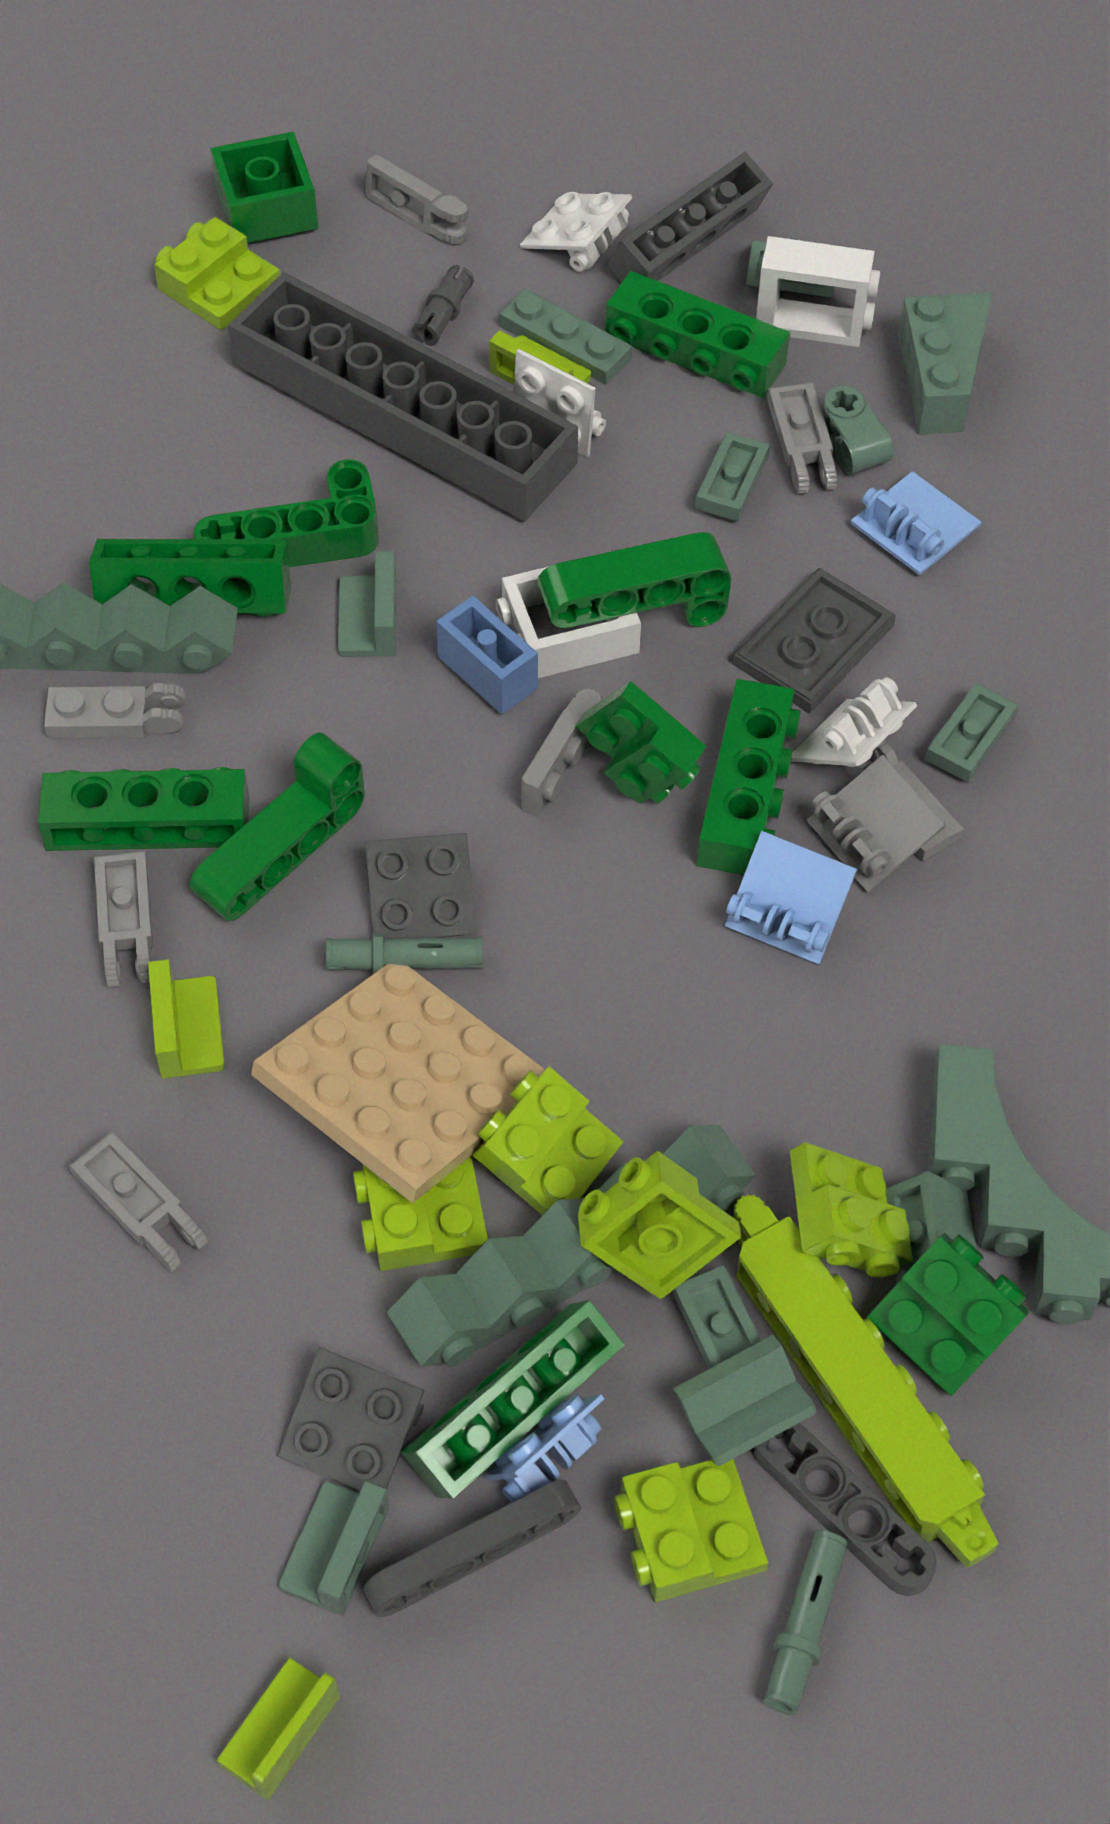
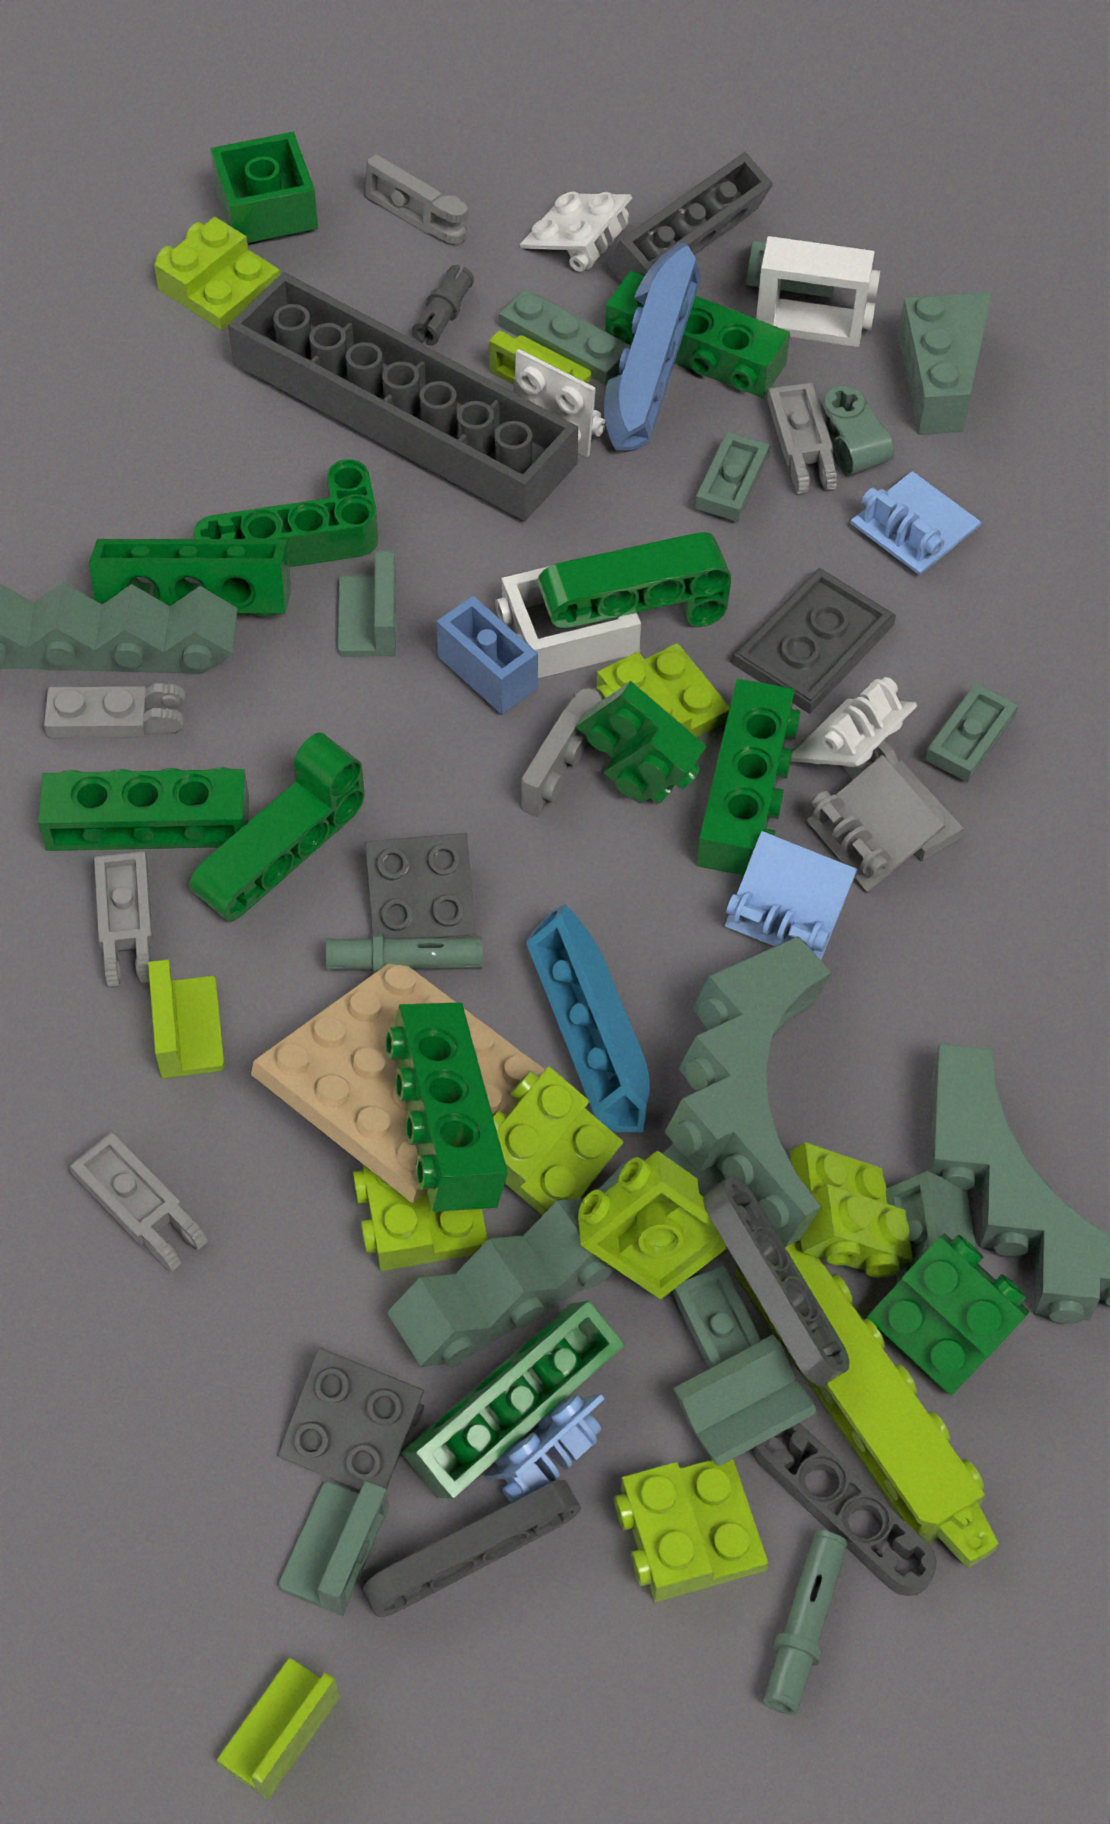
(446, 1107): none -> green brick
(592, 1020): none -> dark azure brick
(645, 369): none -> medium blue brick
(673, 684): none -> lime plate
(730, 1113): none -> sand green arch
(776, 1281): none -> dark grey beam

